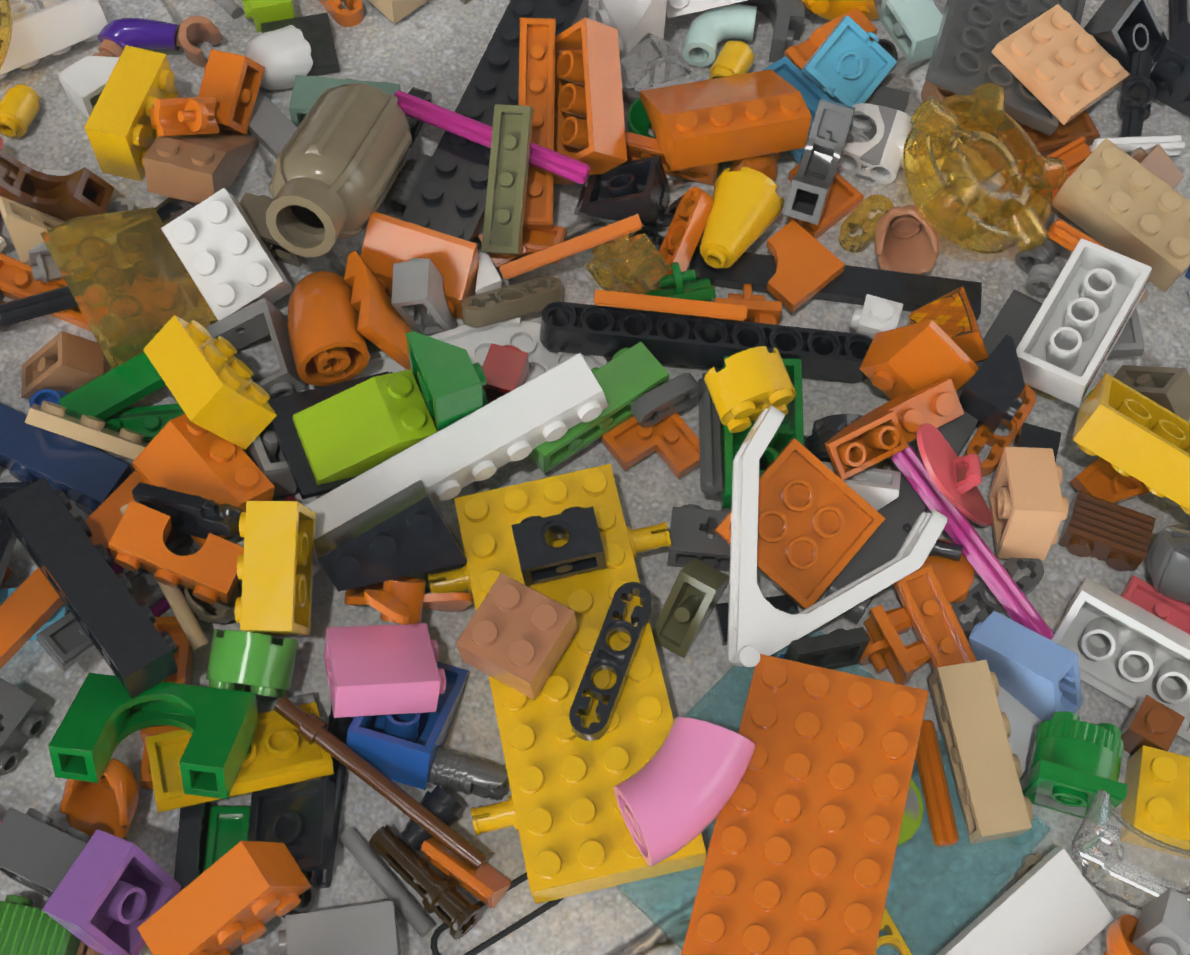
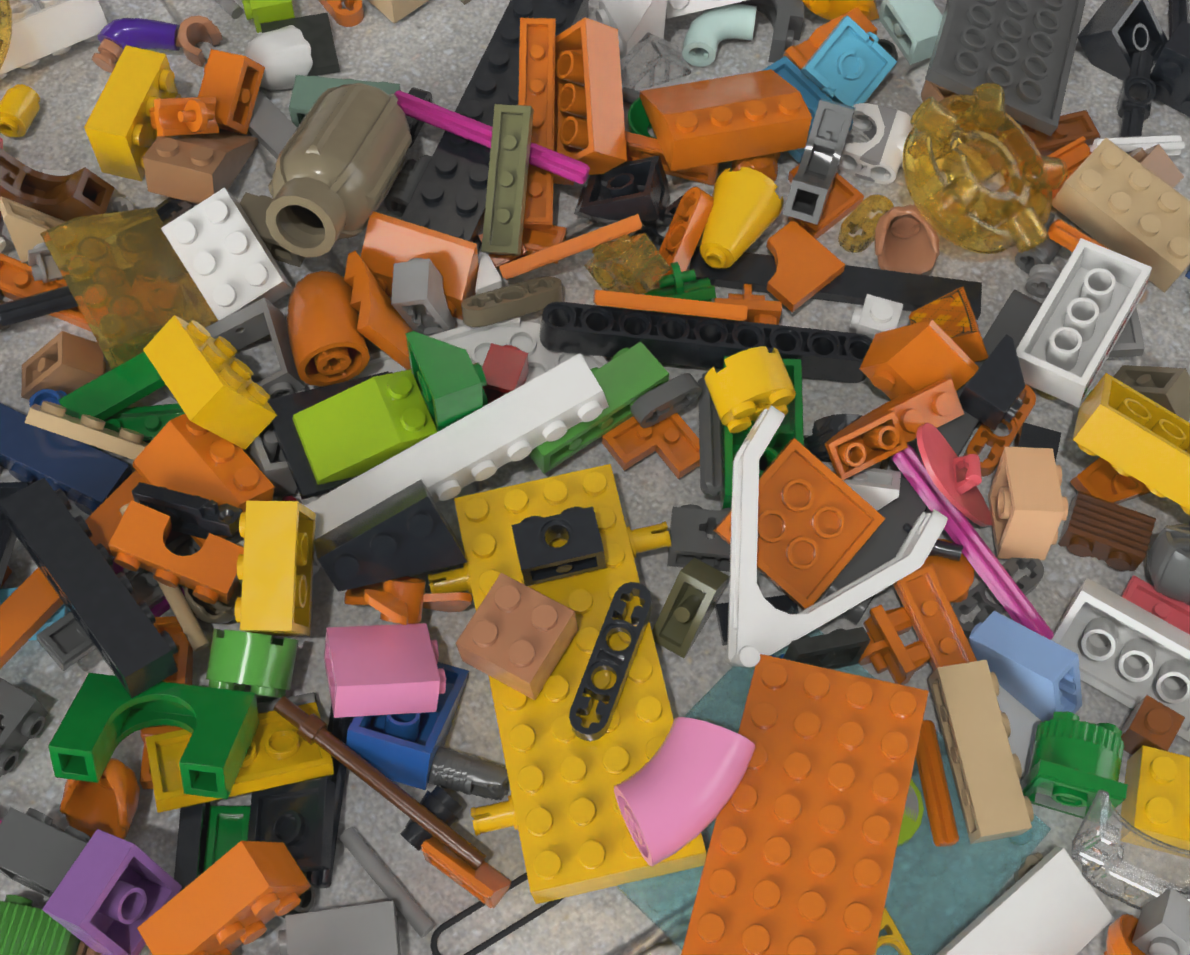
(86, 80): white slope -> none
(437, 892): dark brown pin -> none
(732, 60): yellow brick -> none
(890, 98): dark grey tile -> none
(1060, 63): light nougat plate -> none

